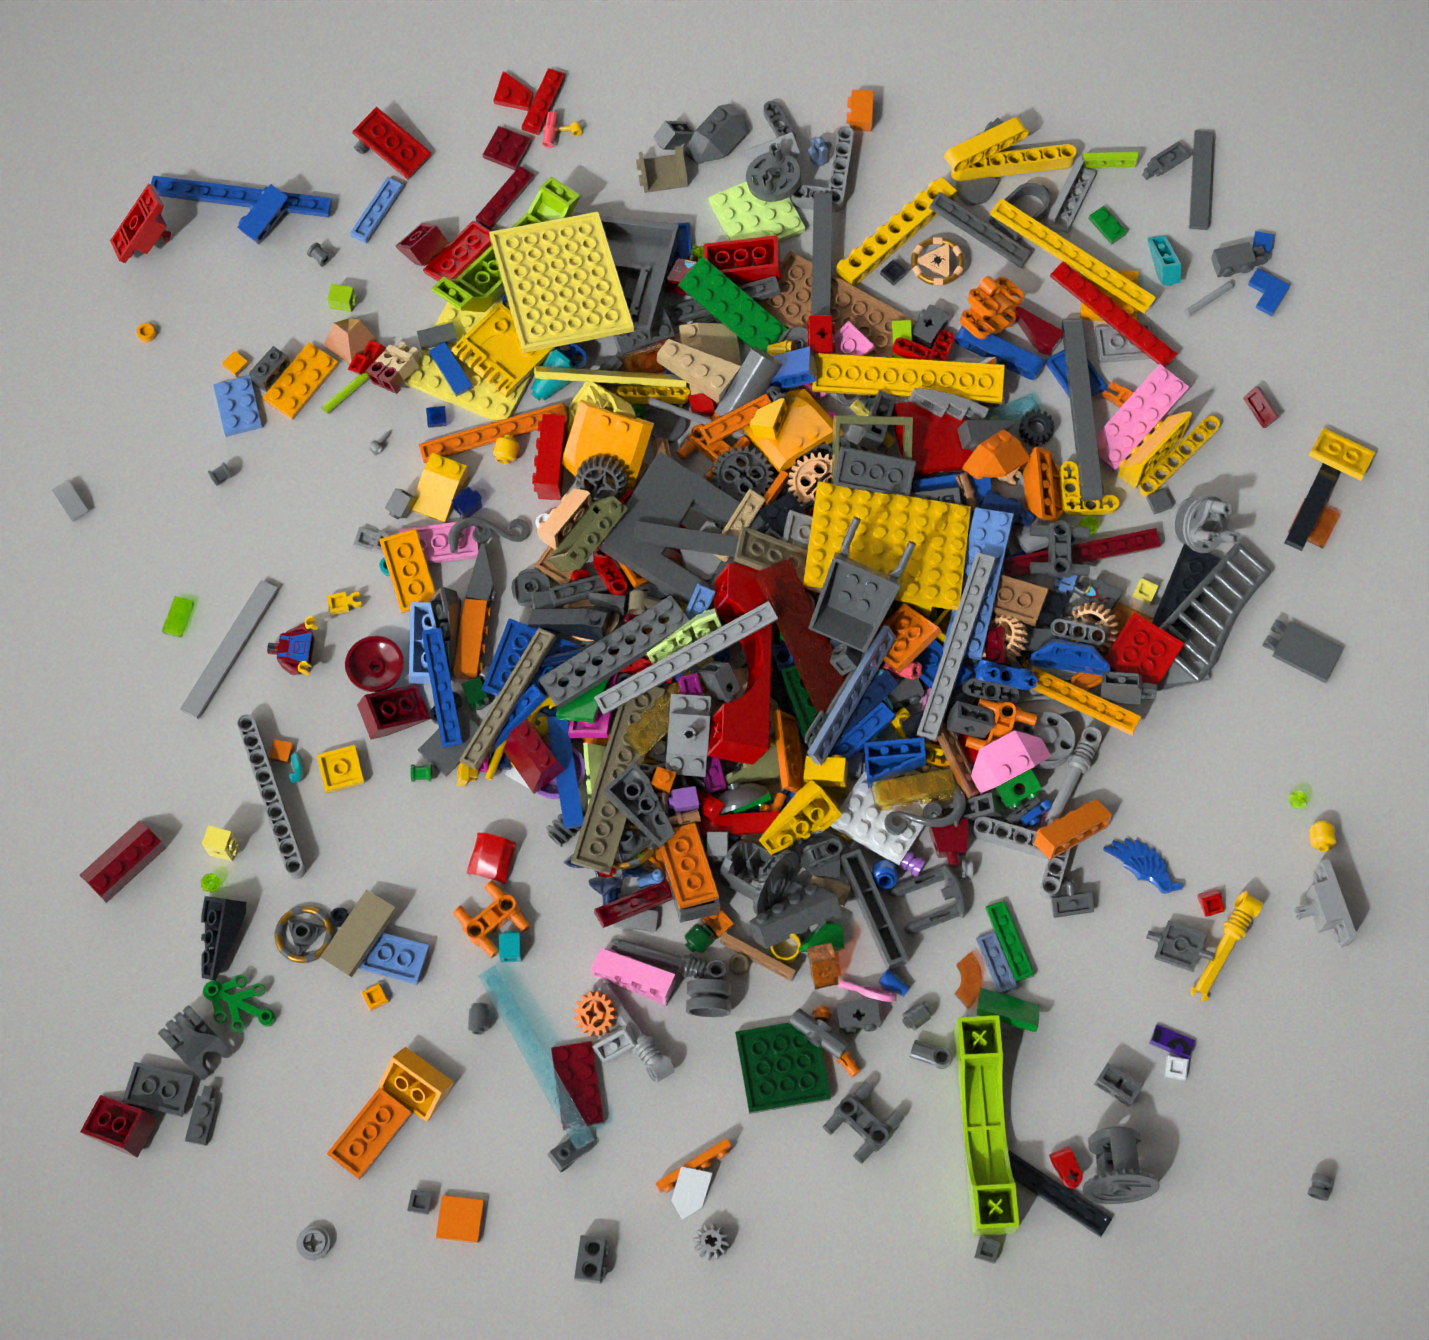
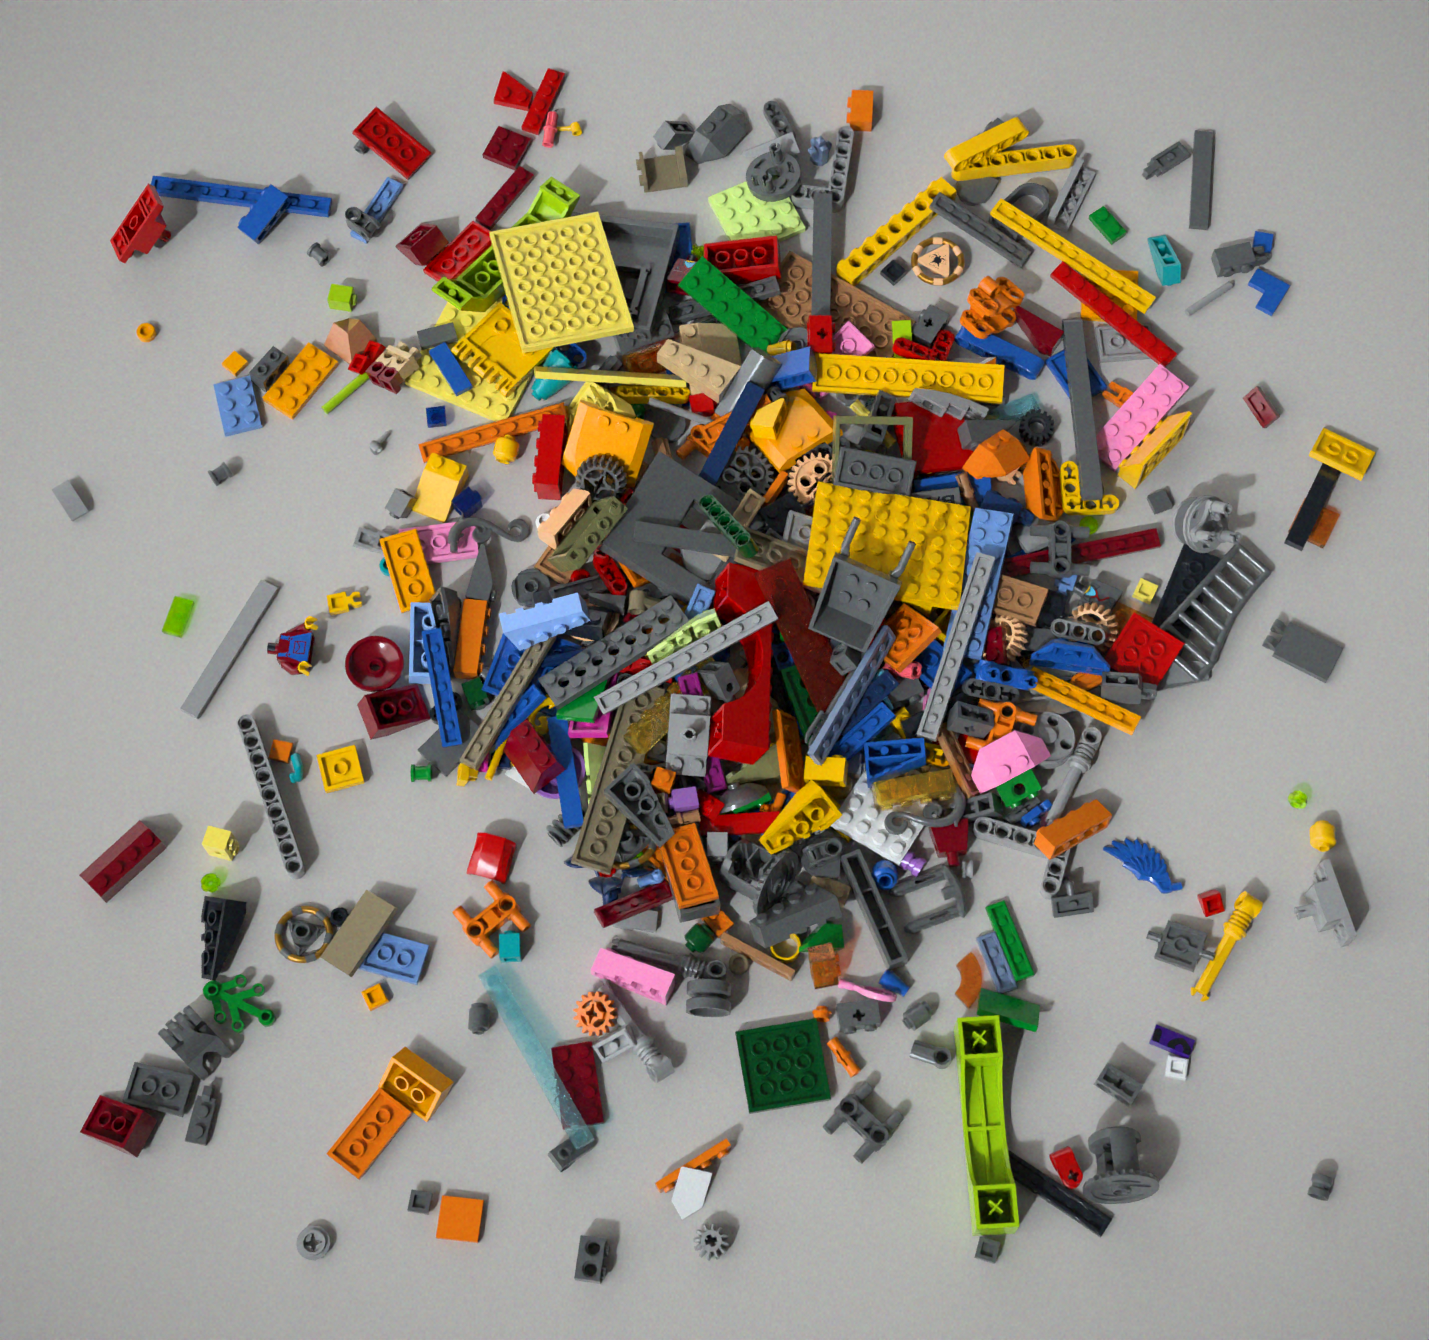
(363, 225): none -> dark grey piece
(544, 620): none -> light blue wedge
(728, 526): none -> dark green beam
(731, 433): none -> dark blue tile
(819, 1033): dark grey piece -> none
(1110, 160): lime tile -> none
(1177, 454): yellow beam -> none

